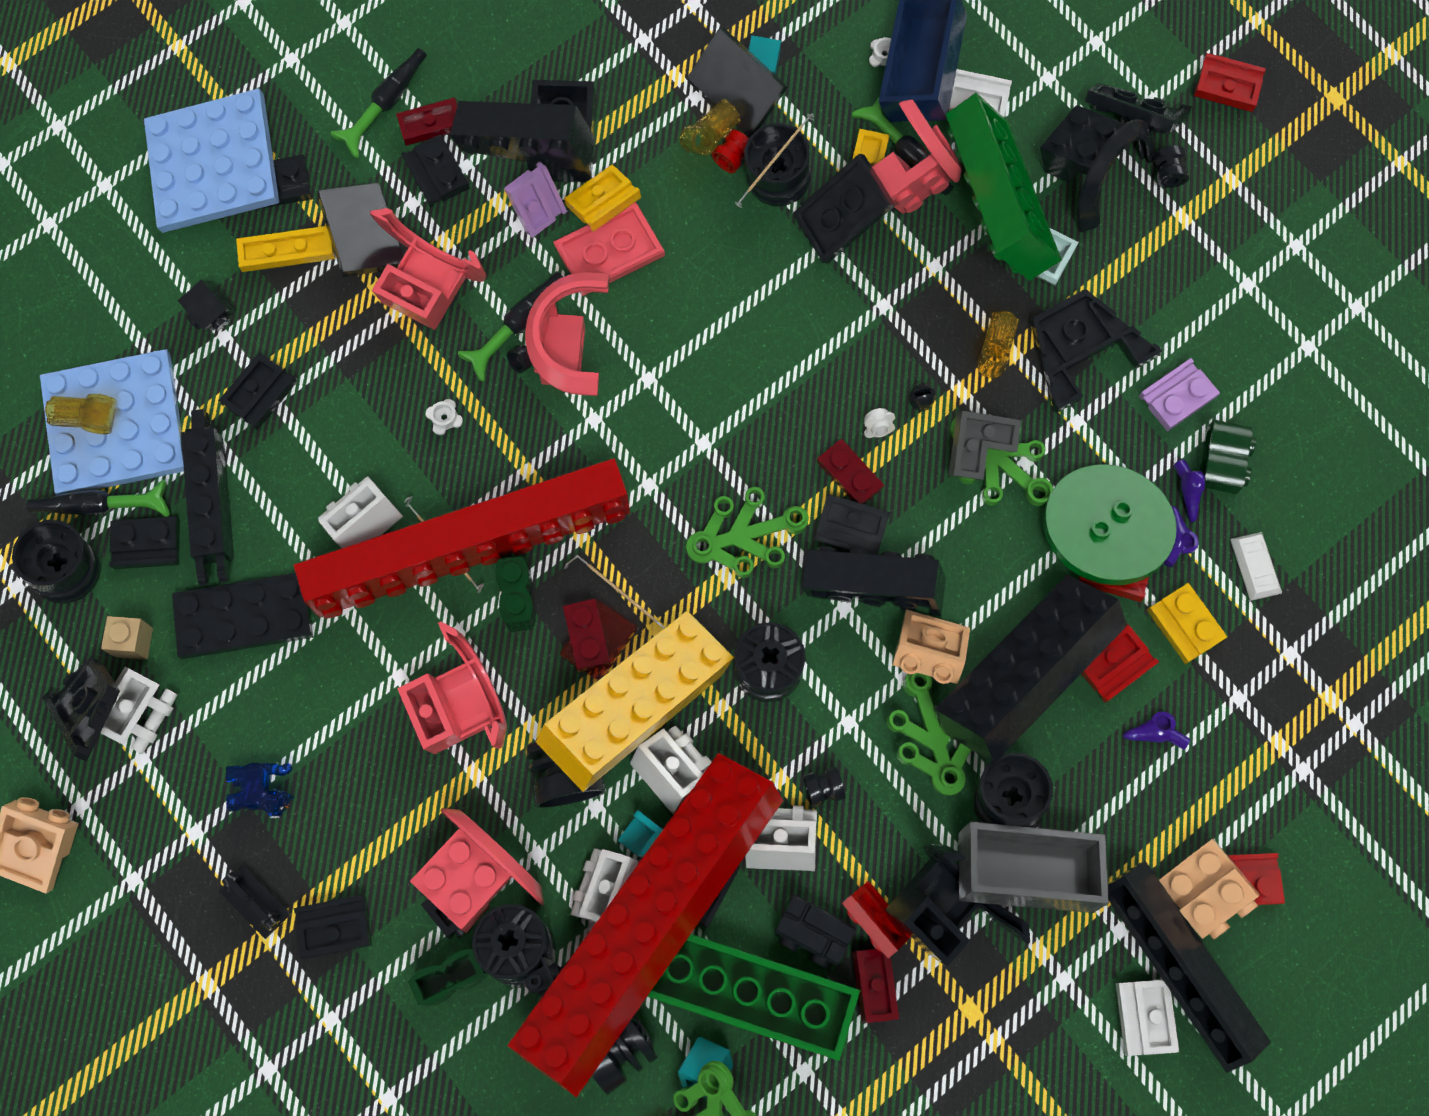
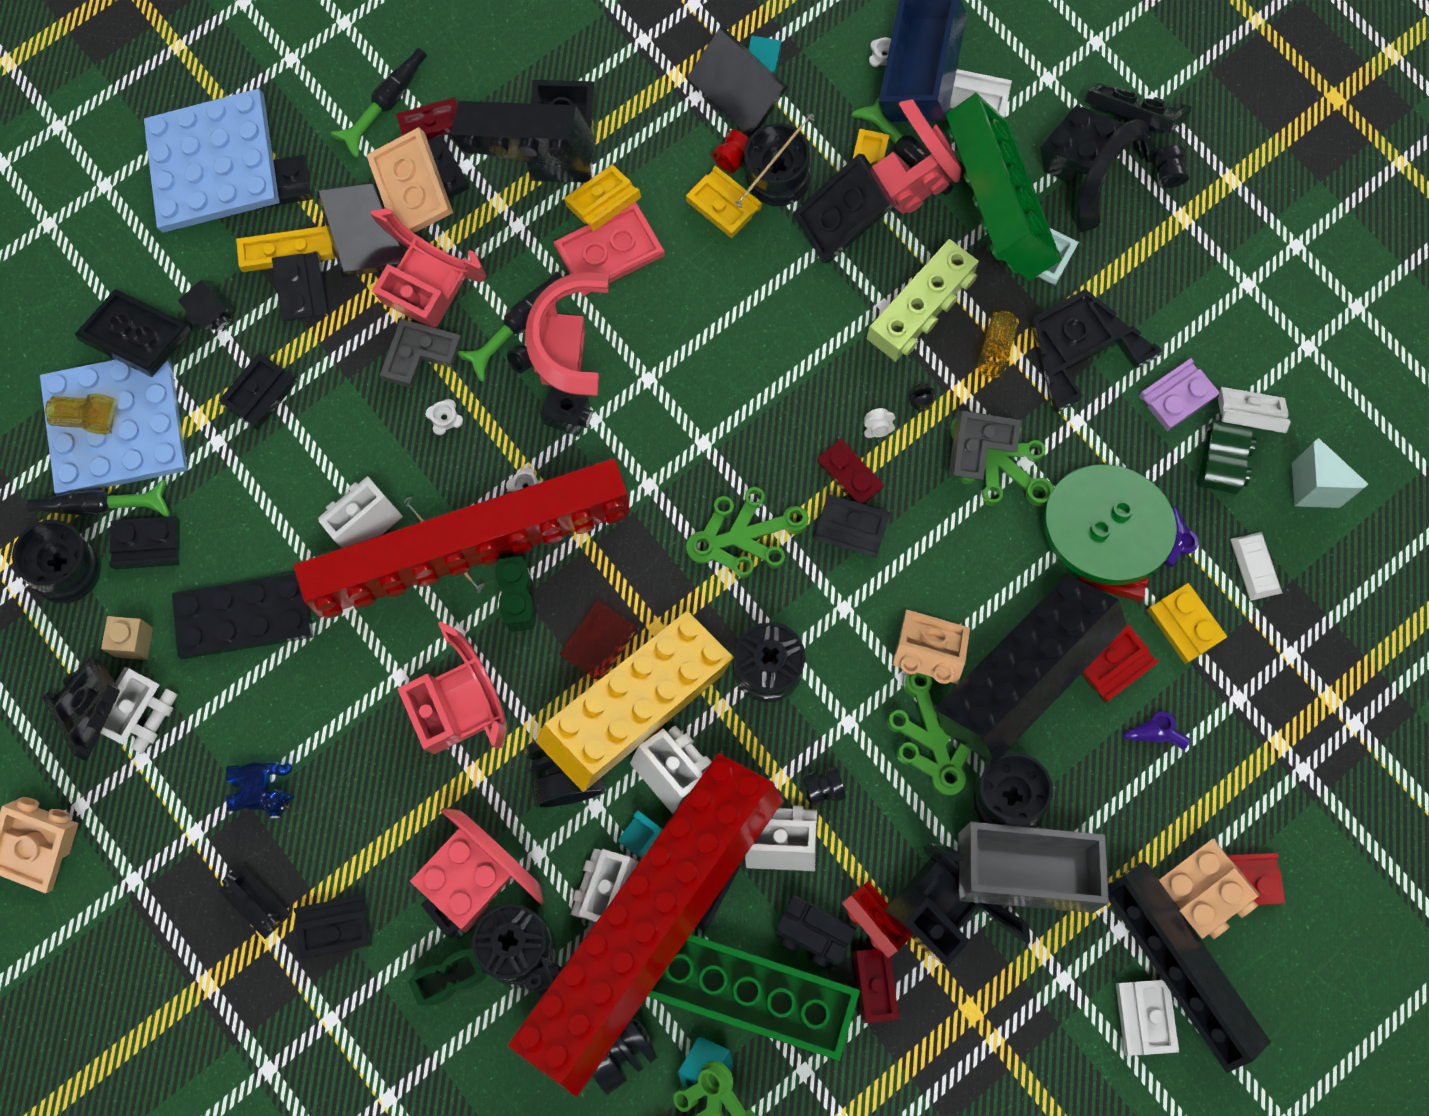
(133, 332): none -> black tile
(207, 498): black hinge -> none
(300, 286): none -> black plate
(410, 181): none -> light nougat plate
(417, 343): none -> dark grey plate
(525, 476): none -> white plate
(535, 199): lavender plate -> none
(566, 411): none -> black brick
(586, 635): dark red plate -> none
(616, 588): tan piece -> none
(711, 127): clear yellow piece -> none
(716, 201): none -> yellow plate
(875, 578): black wedge -> none
(923, 300): none -> yellowish green brick
(1191, 486): dark purple animal -> none
(1229, 82): red plate -> none
(1253, 409): none -> white plate
(1323, 478): none -> light aqua slope

